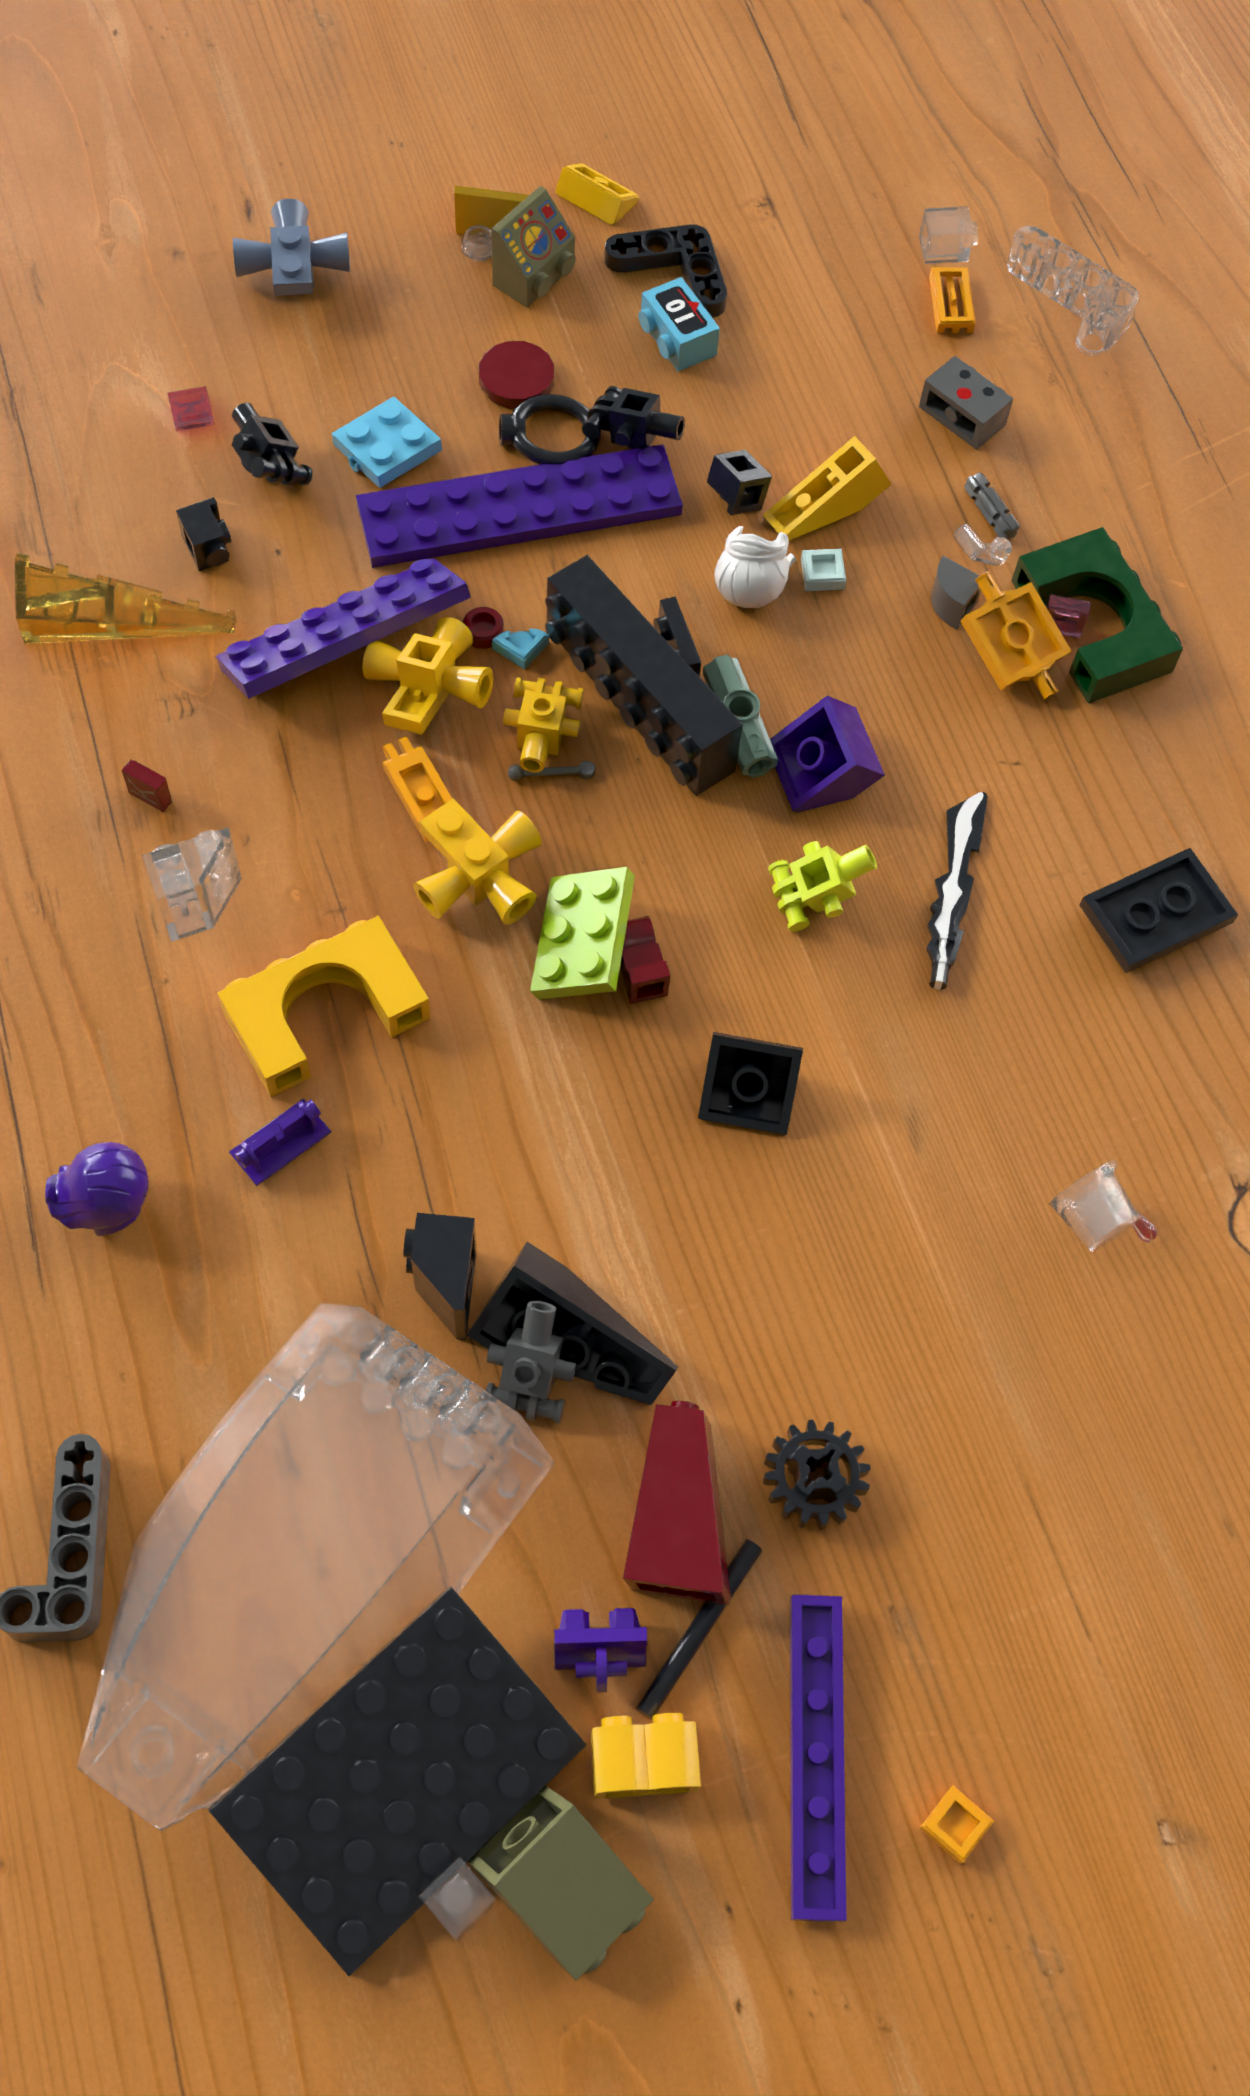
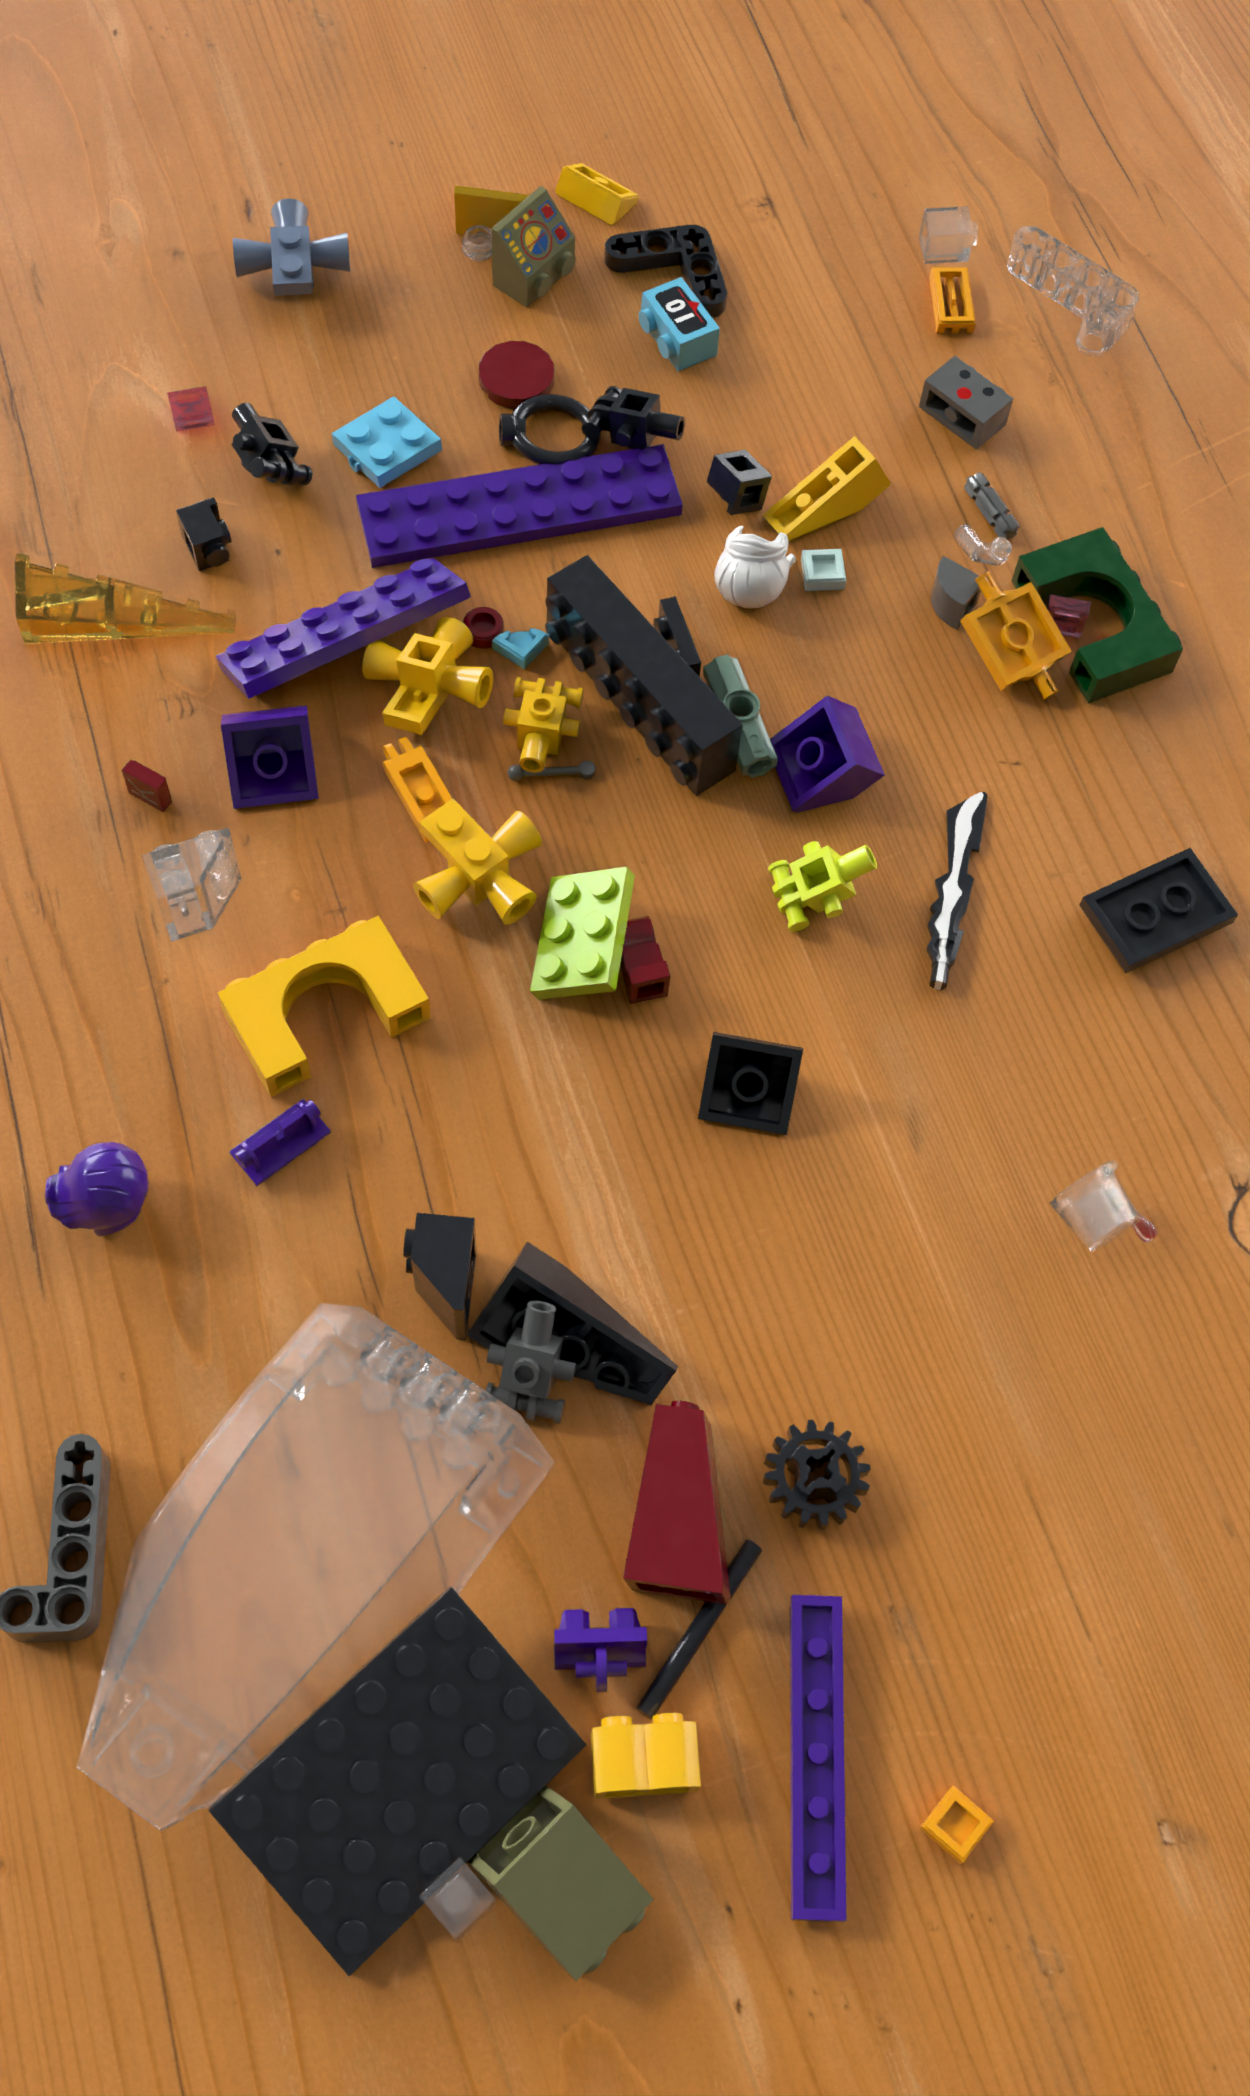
(269, 756): none -> dark purple slope

